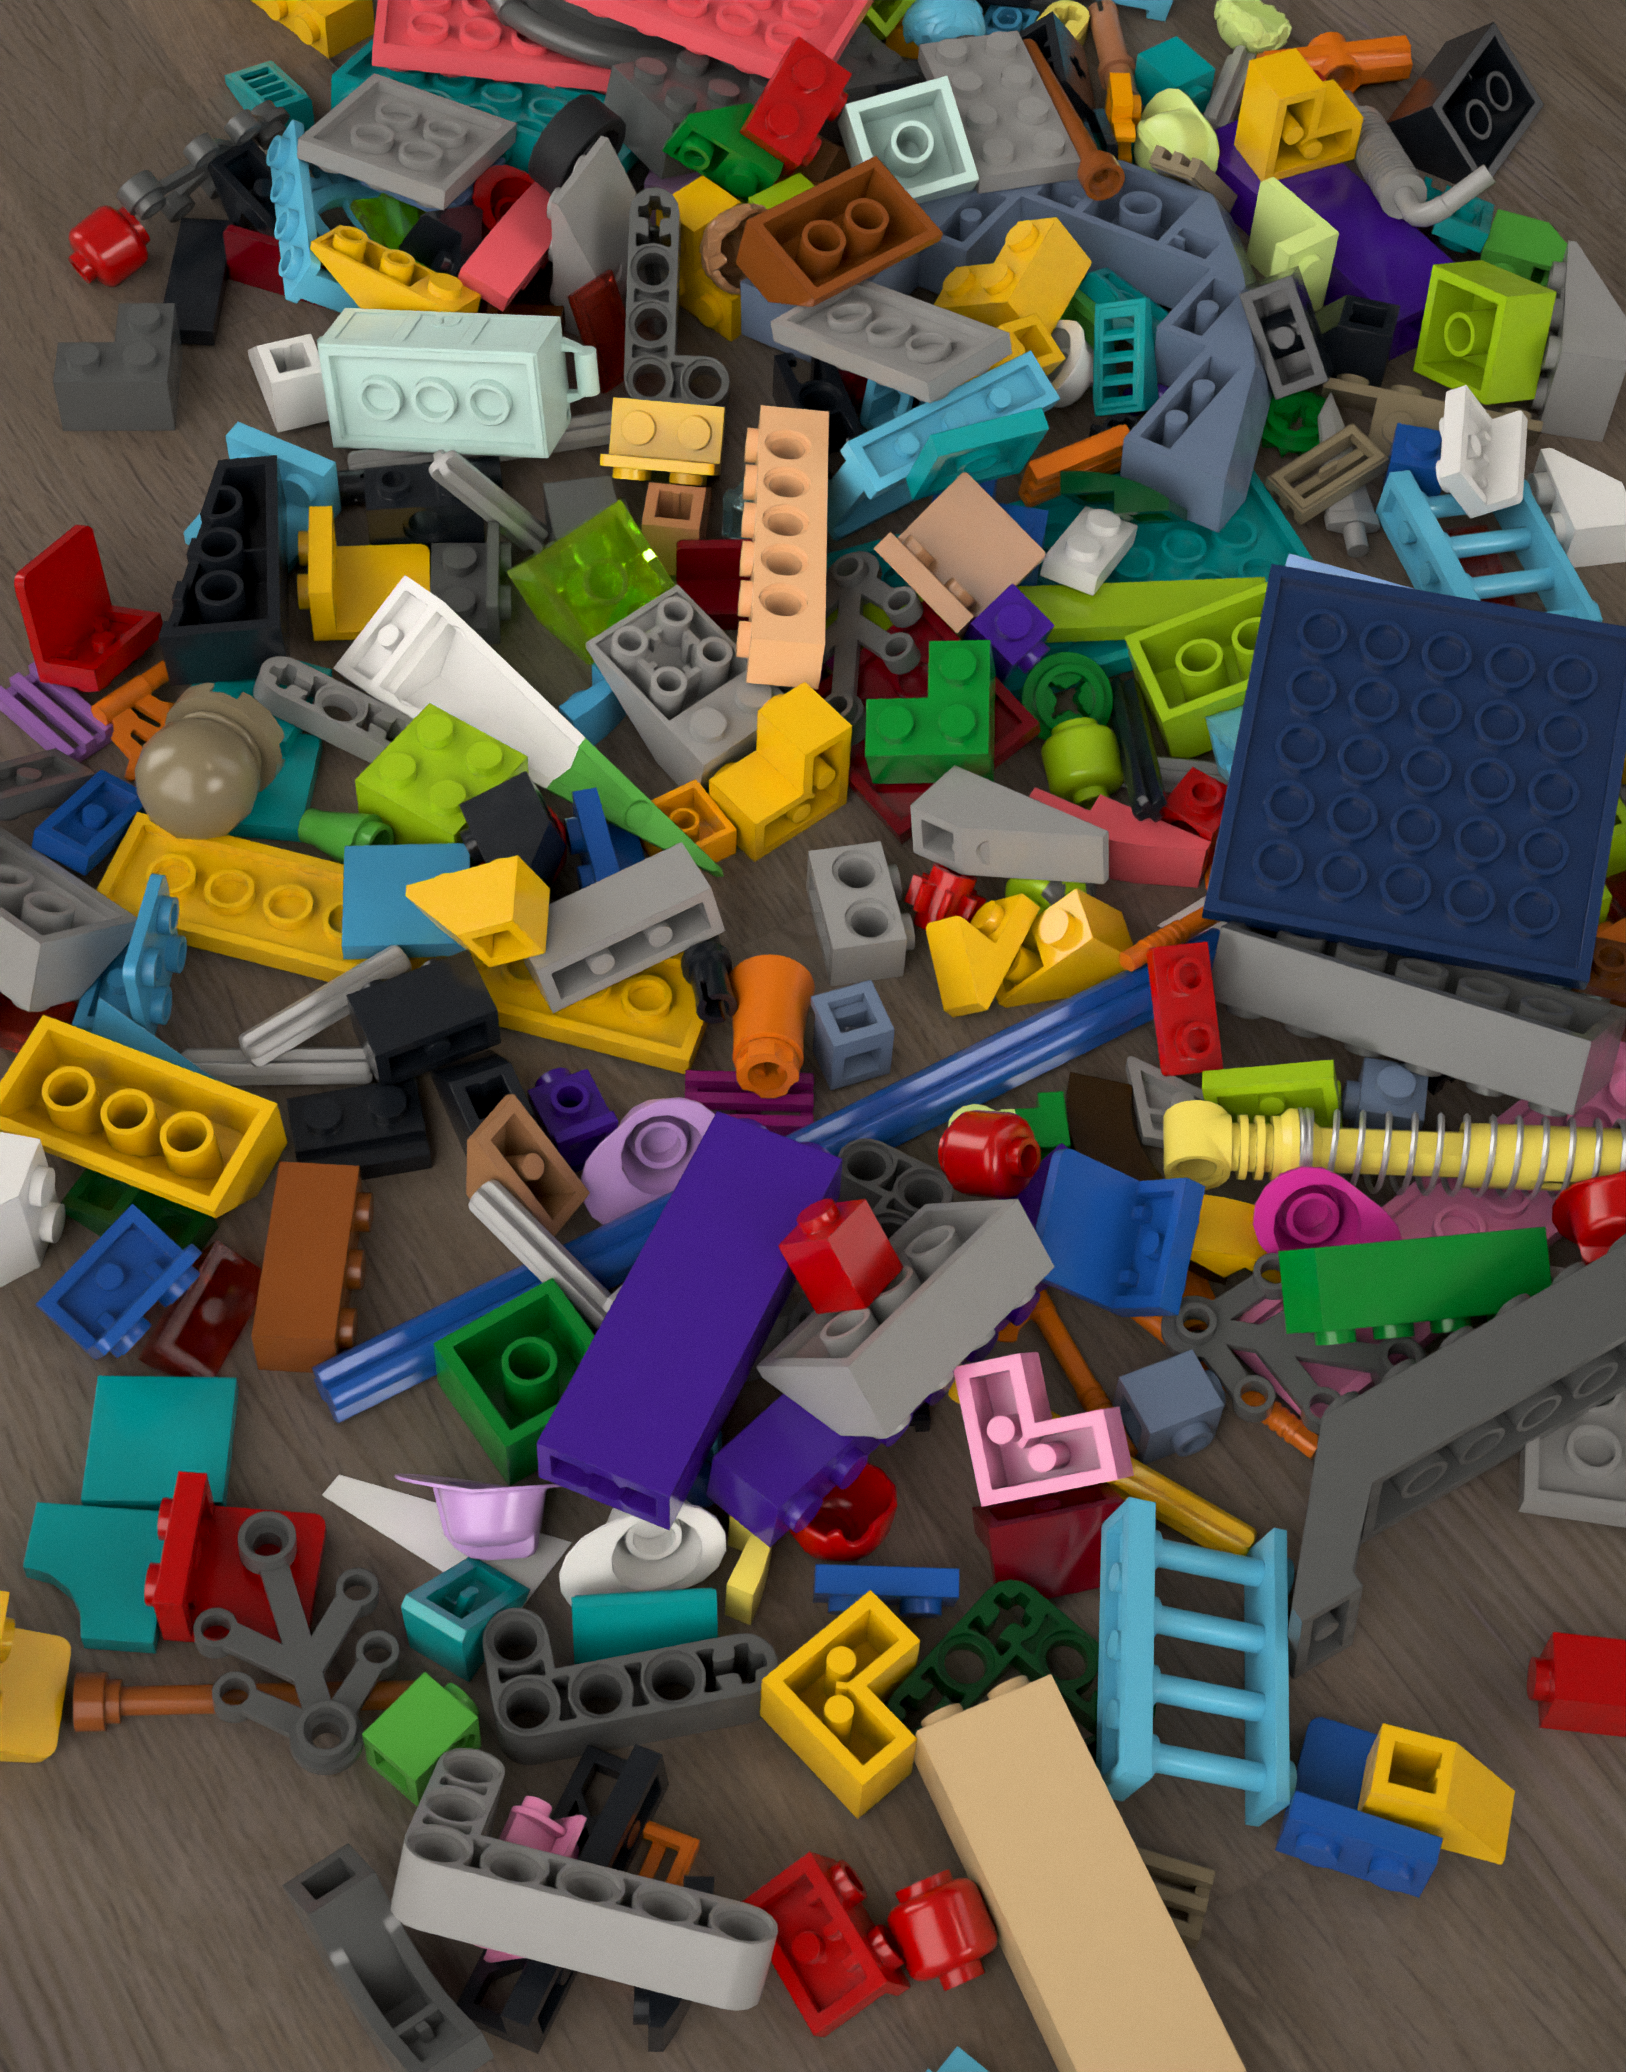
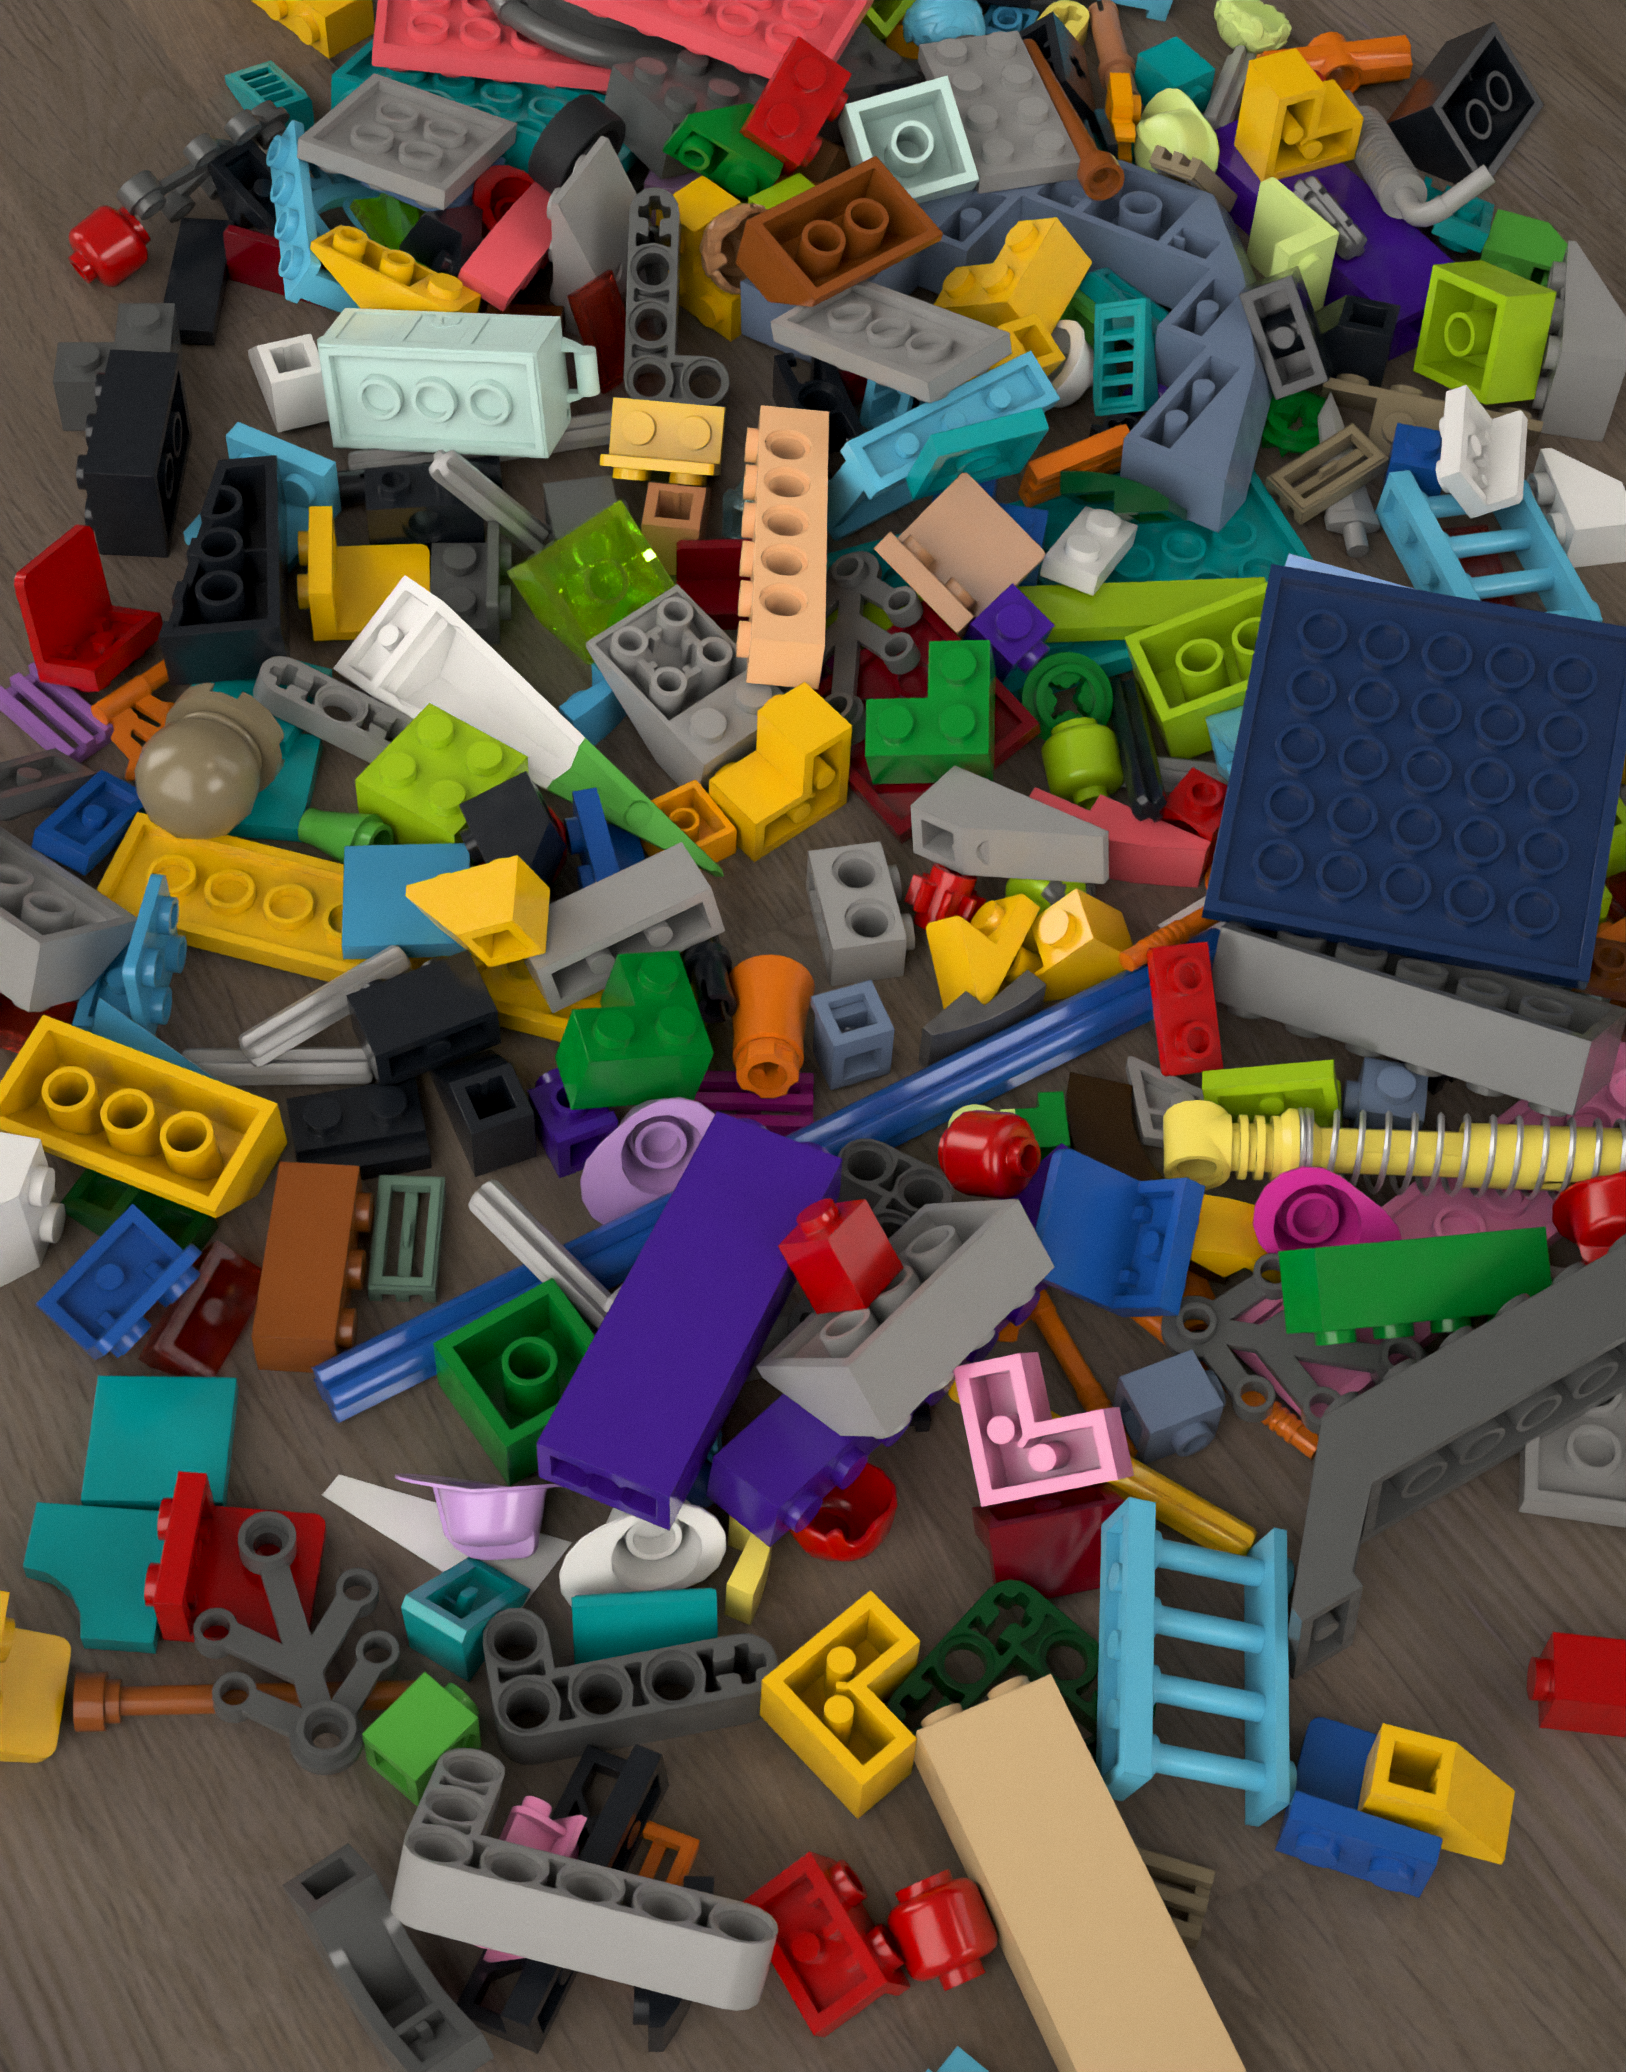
(136, 453): none -> black brick
(404, 1284): none -> sand green tile
(525, 1162): medium nougat slope -> none
(640, 1041): none -> green brick
(916, 1590): blue plate -> none
(970, 1021): none -> flat silver slope
(1315, 195): none -> dark grey axle

